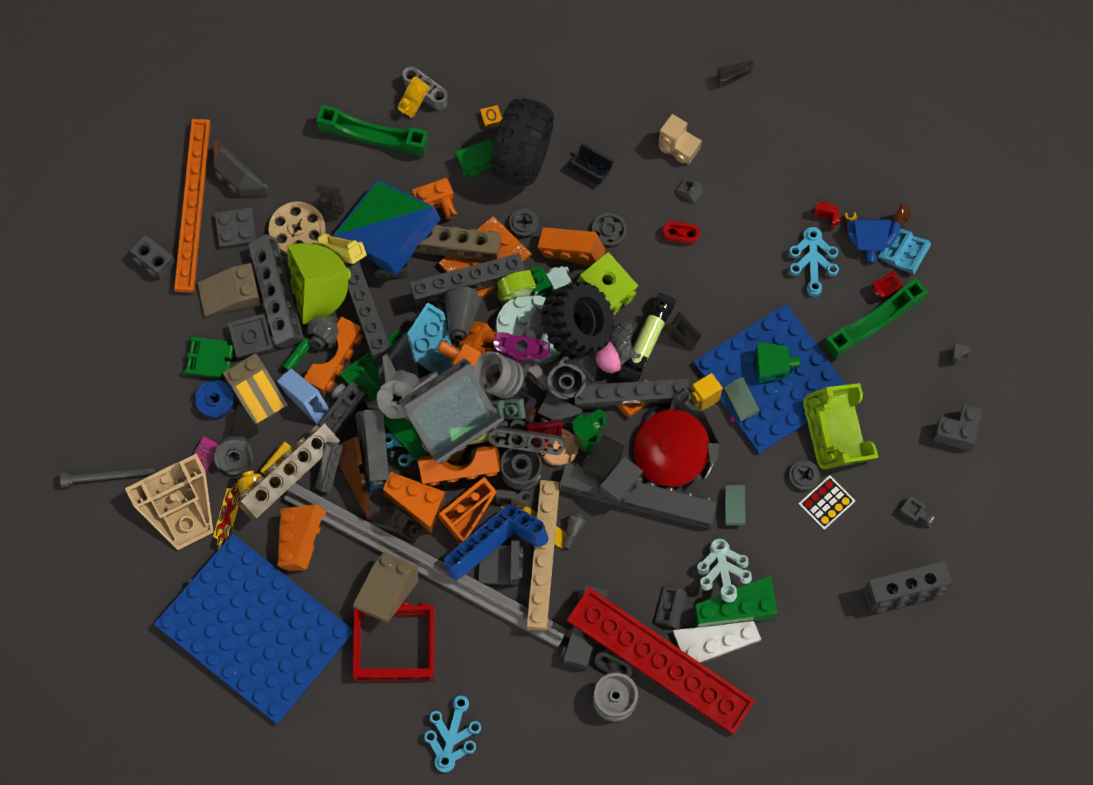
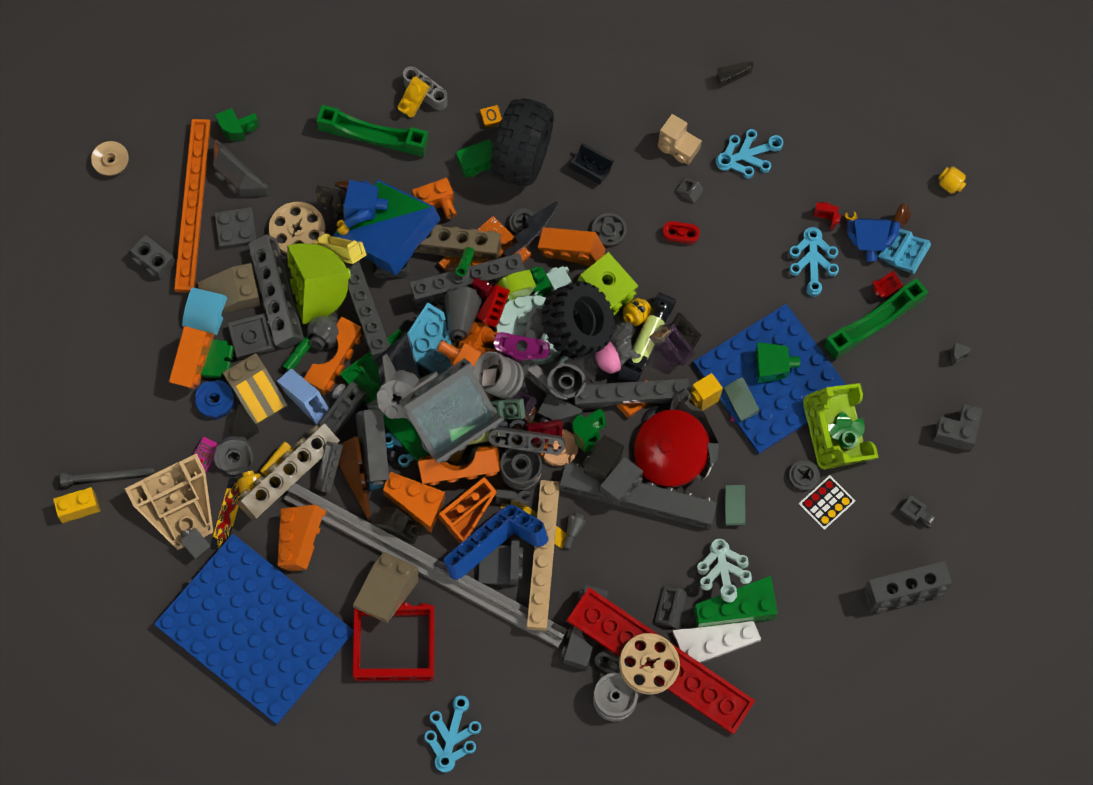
(76, 505): none -> yellow brick
(106, 152): none -> tan dish
(191, 357): none -> orange wedge
(193, 542): none -> dark grey brick
(204, 310): none -> medium azure slope
(235, 128): none -> green brick
(360, 203): none -> blue torso
(465, 261): none -> green piece
(482, 287): none -> dark red plate
(489, 377): none -> white sticker
(491, 311): none -> red slope
(532, 228): none -> black slope
(636, 311): none -> yellow head
(649, 673): none -> tan wedge
(674, 346): none -> piece
(747, 154): none -> medium azure plant
(846, 428): none -> green plate
(952, 180): none -> yellow head

